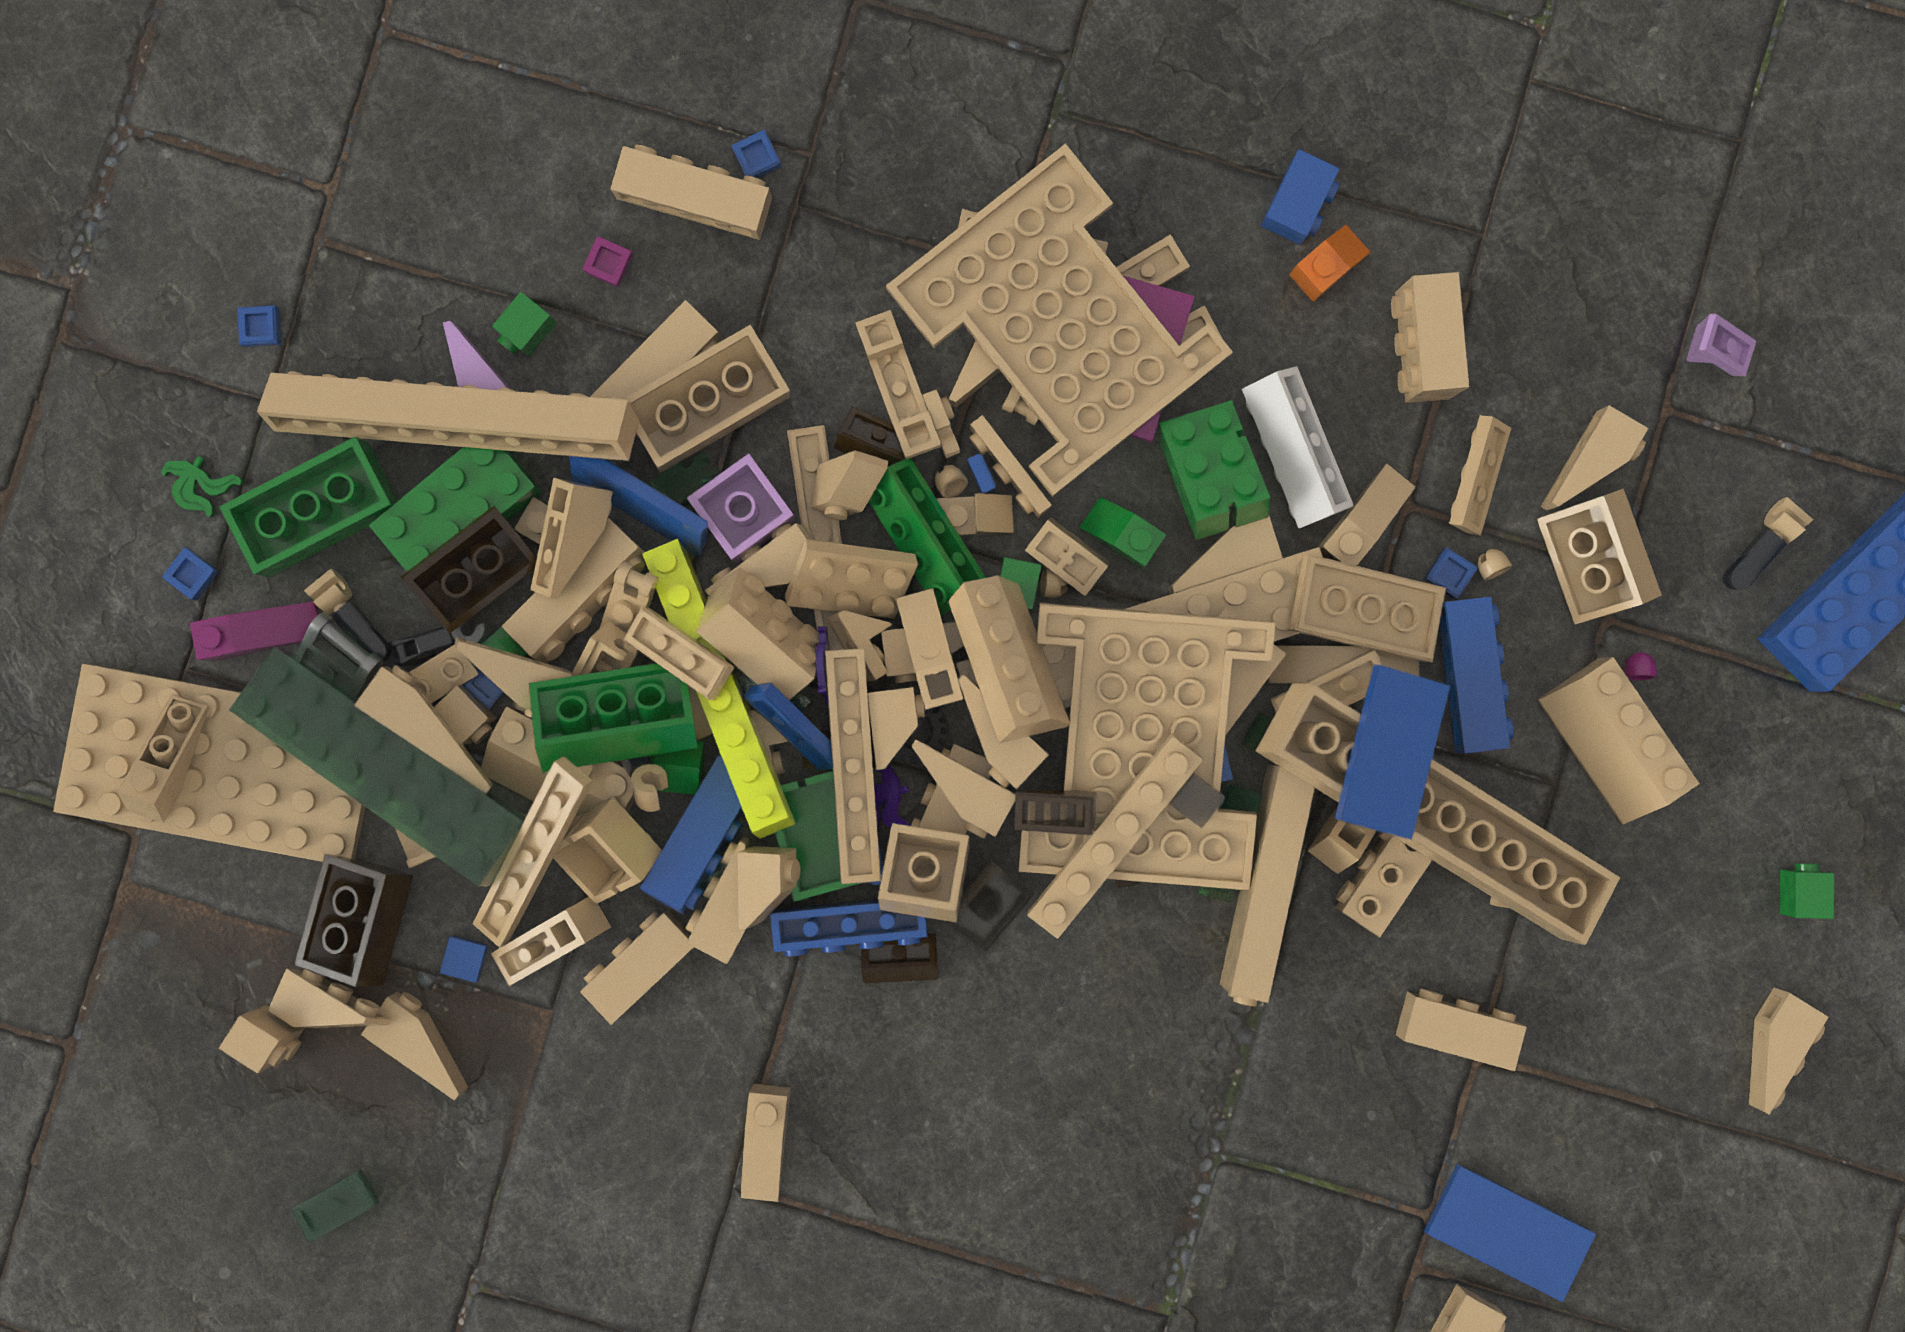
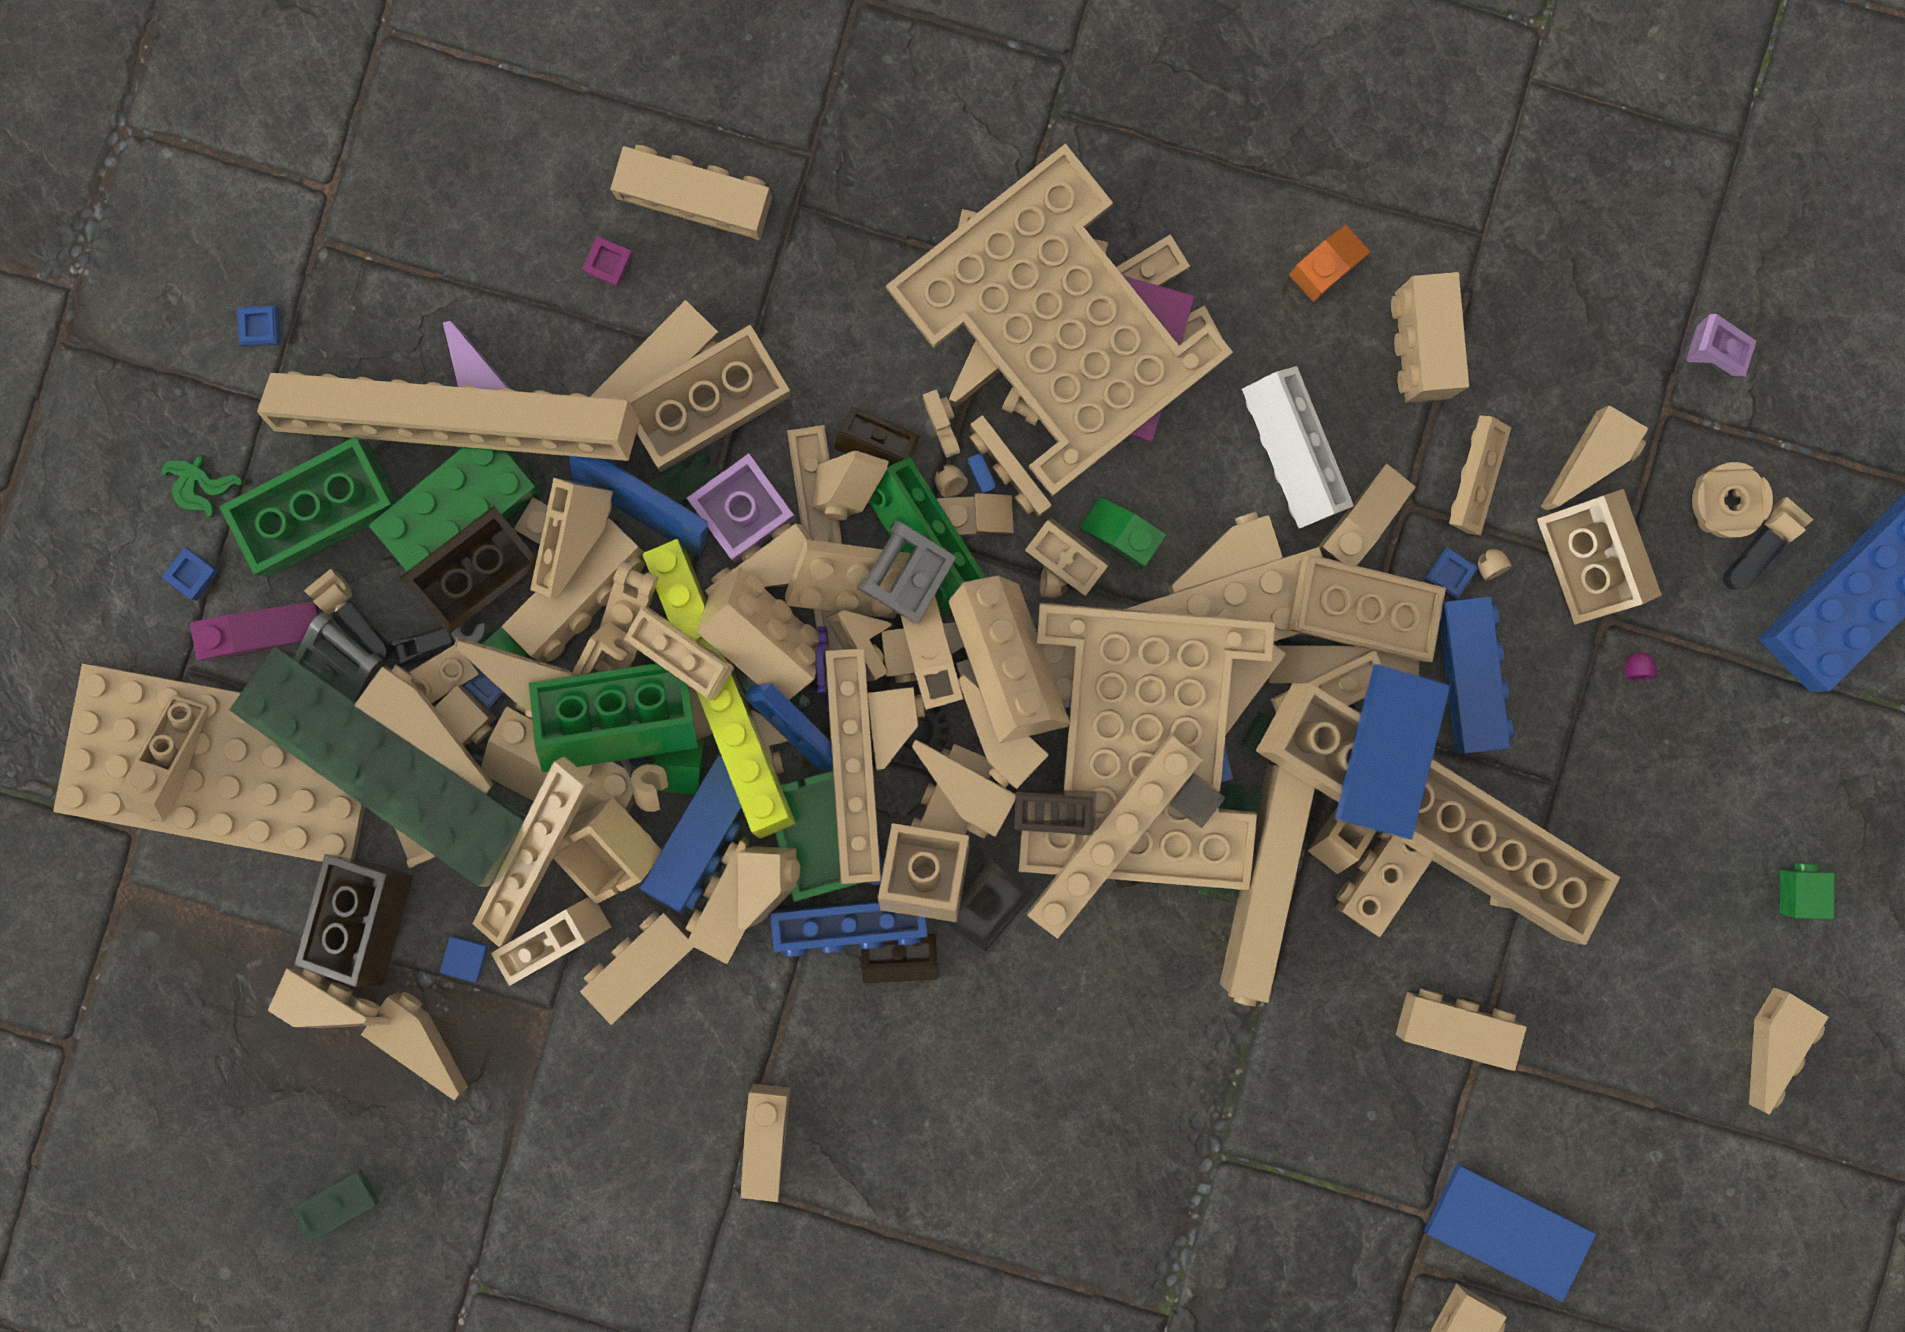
(261, 1040): tan brick -> none
(523, 325): green brick -> none
(756, 155): blue tile -> none
(890, 792): dark purple piece -> none
(898, 384): tan slope -> none
(918, 577): none -> flat silver plate
(1024, 574): green brick -> none
(1214, 469): green piece -> none
(1300, 198): blue brick -> none
(1617, 740): tan slope -> none
(1709, 504): none -> tan plate

